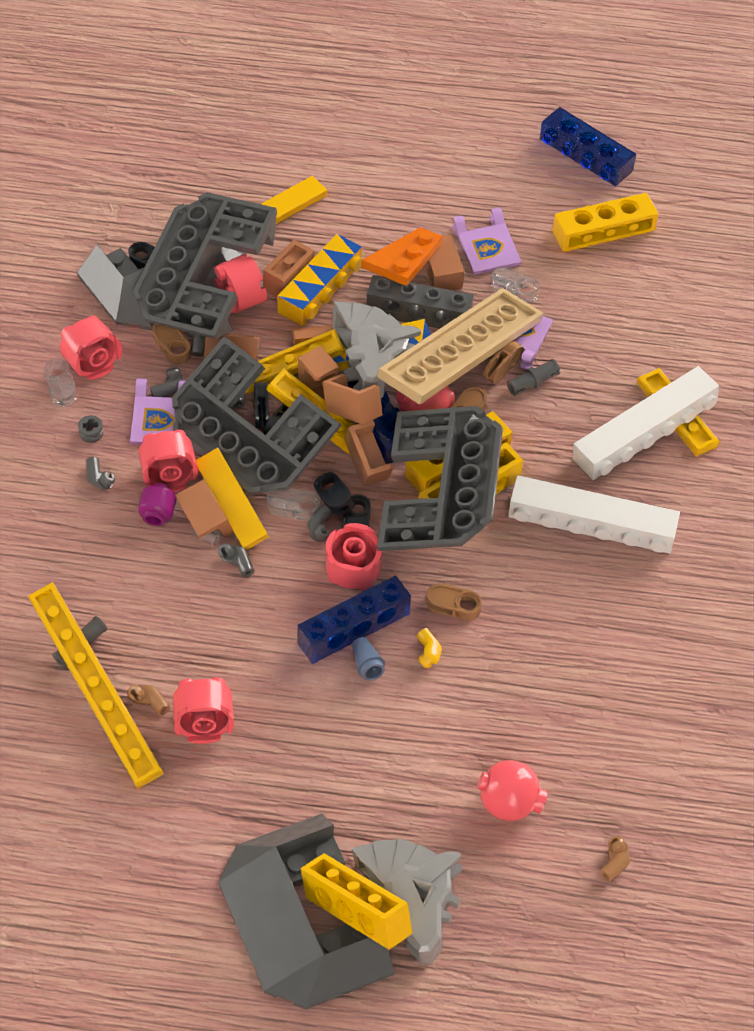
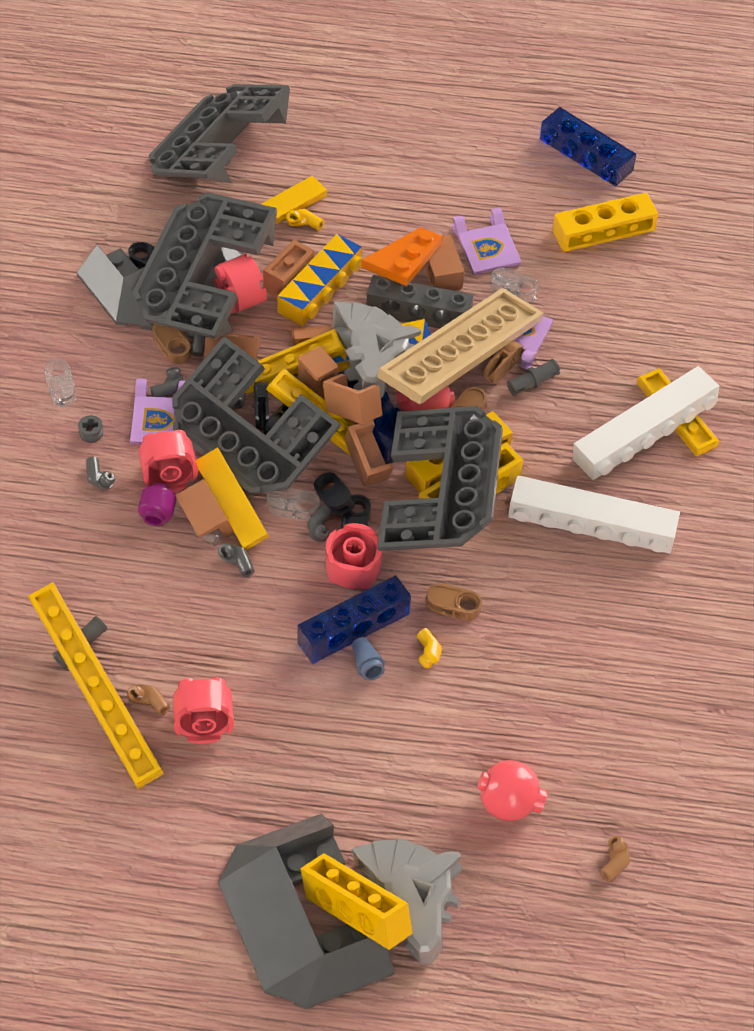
(90, 348): coral brick -> none
(203, 139): none -> dark grey slope
(304, 217): none -> yellow arm

